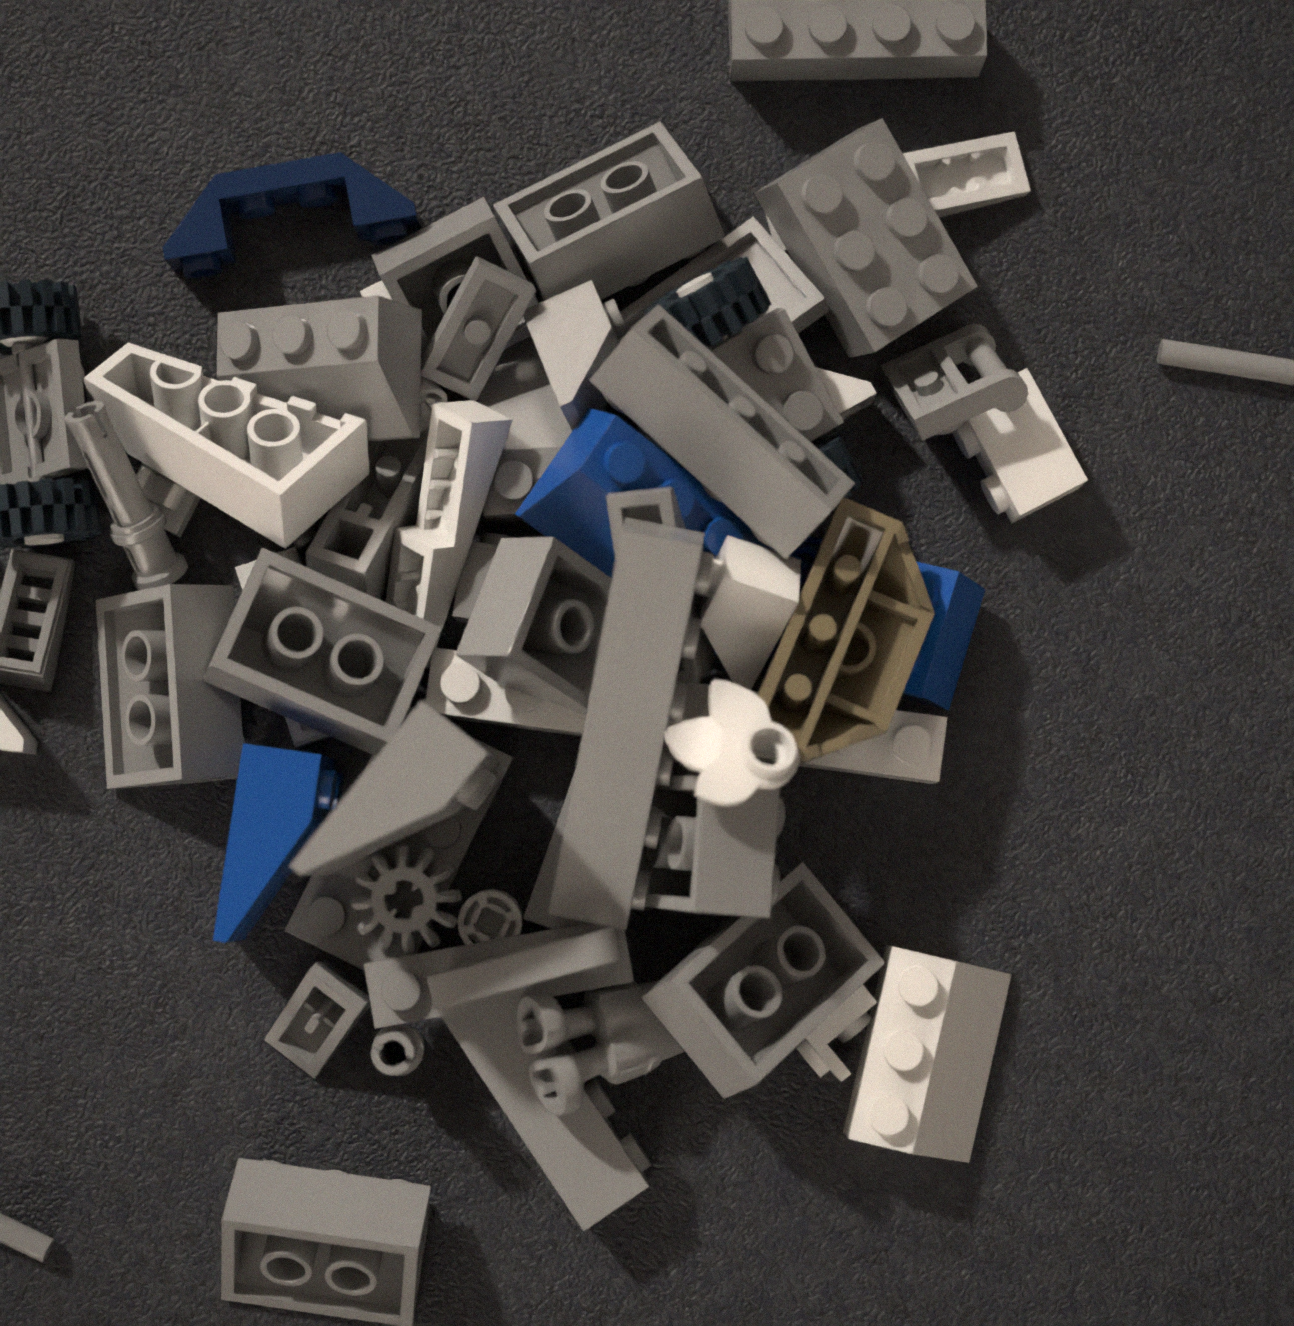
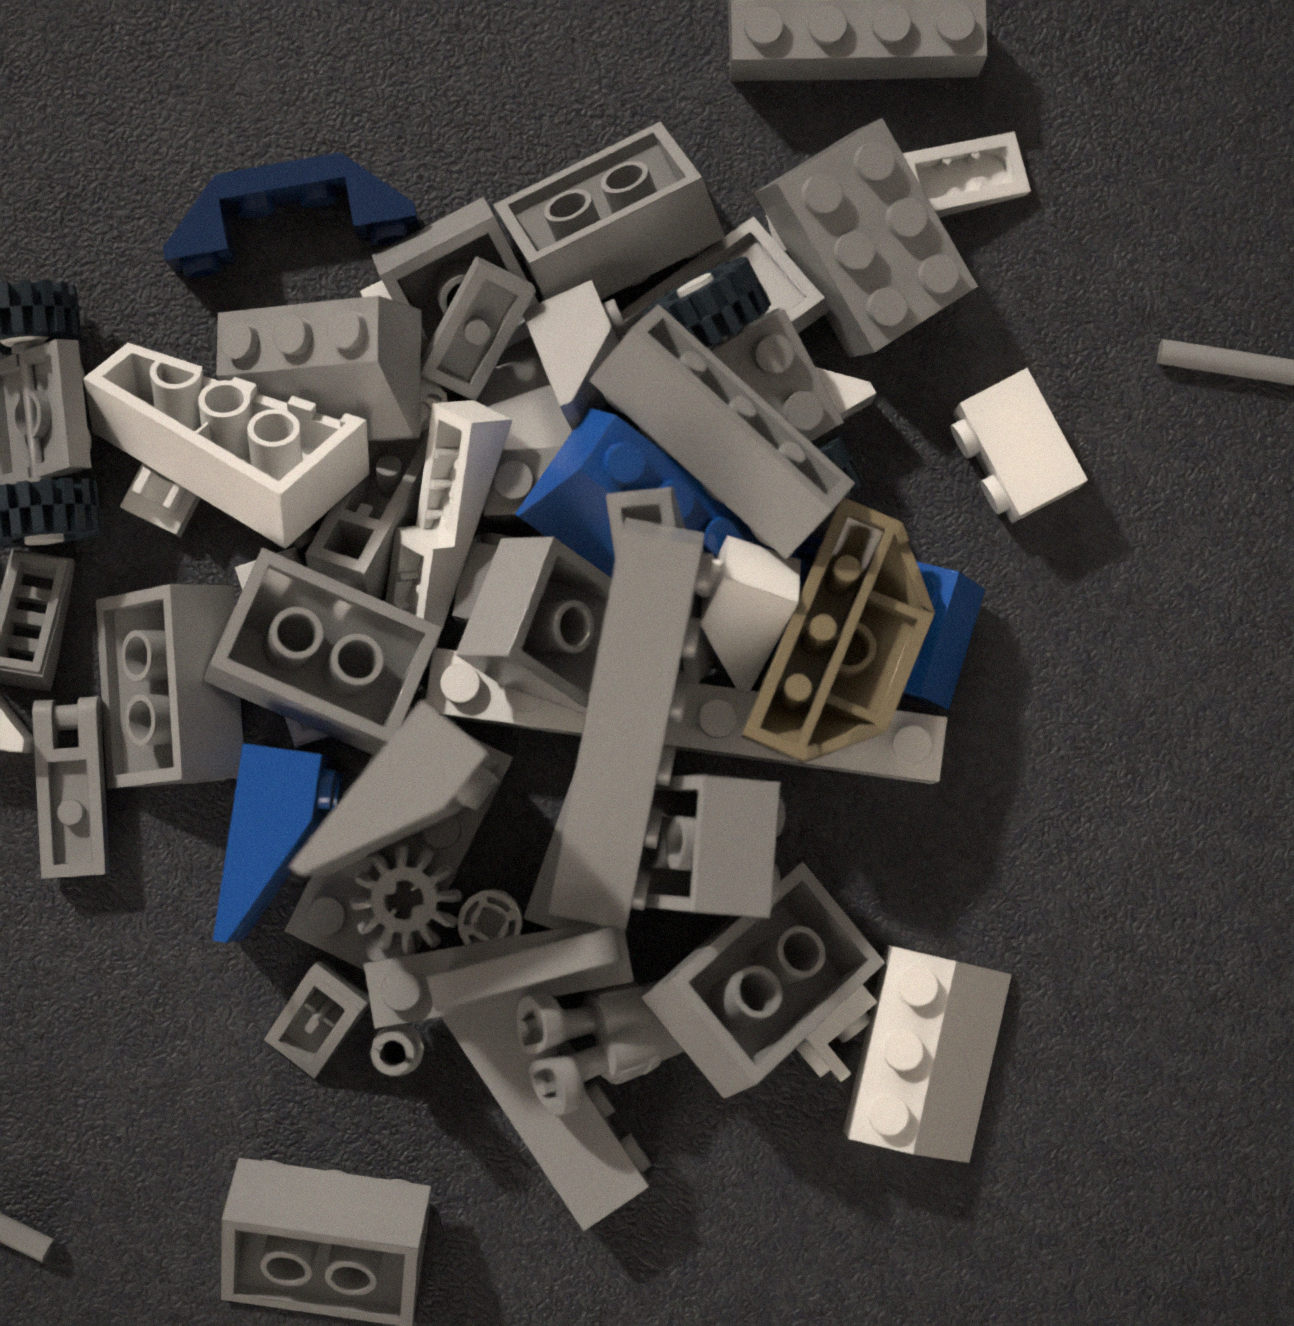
(71, 789): none -> light grey plate
(135, 521): light grey pin -> none
(725, 746): white plate -> none
(936, 392): light grey plate -> none

